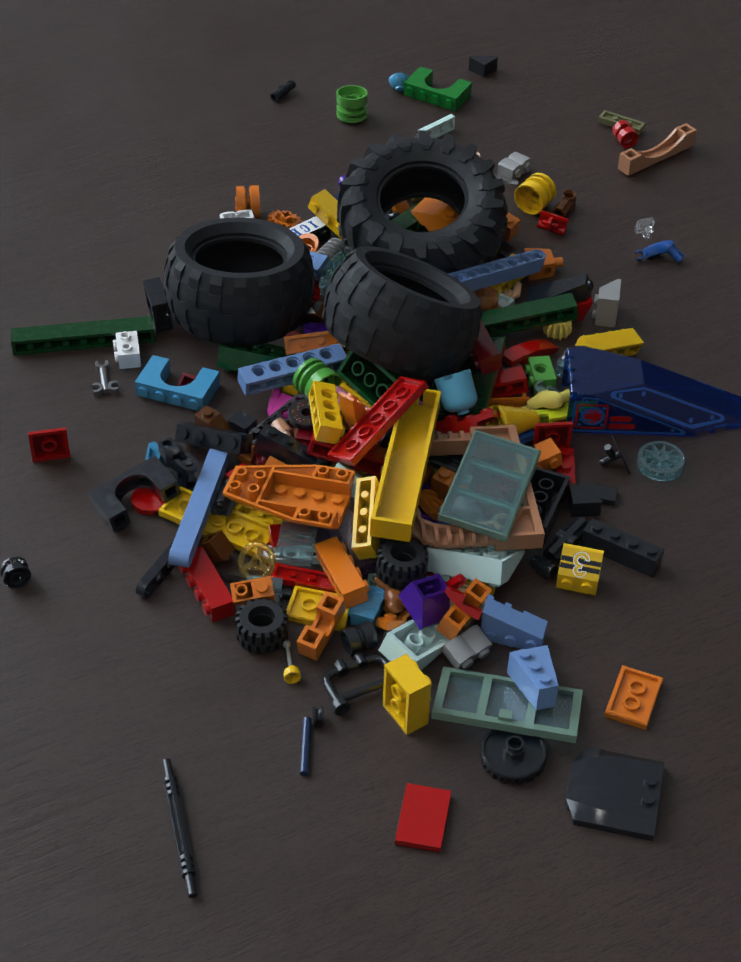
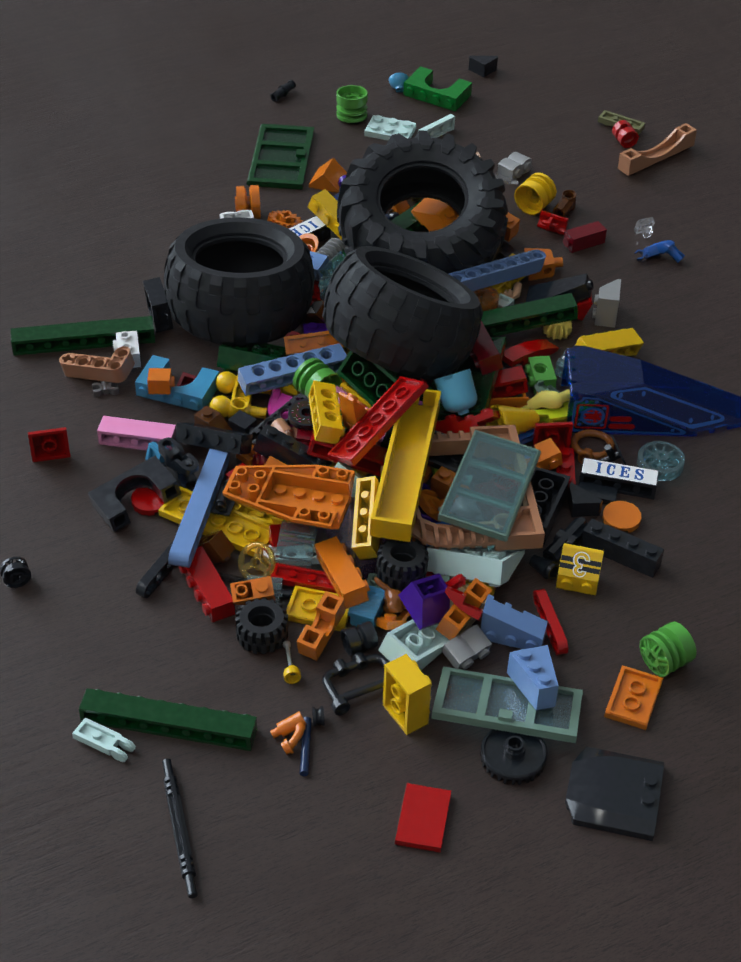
(99, 368): none -> nougat beam
(103, 739): none -> light aqua hinge
(133, 433): none -> bright pink brick
(160, 381): none -> orange brick
(169, 719): none -> dark green brick
(227, 383): none -> yellow piece
(281, 156): none -> door
(285, 727): none -> orange plant
(328, 176): none -> orange slope
(384, 128): none -> light aqua plate
(554, 629): none -> red beam
(585, 236): none -> dark red brick
(587, 452): none -> dark orange piece
(622, 516): none -> orange tile
(627, 478): none -> brick
(667, 649): none -> bright green wheel

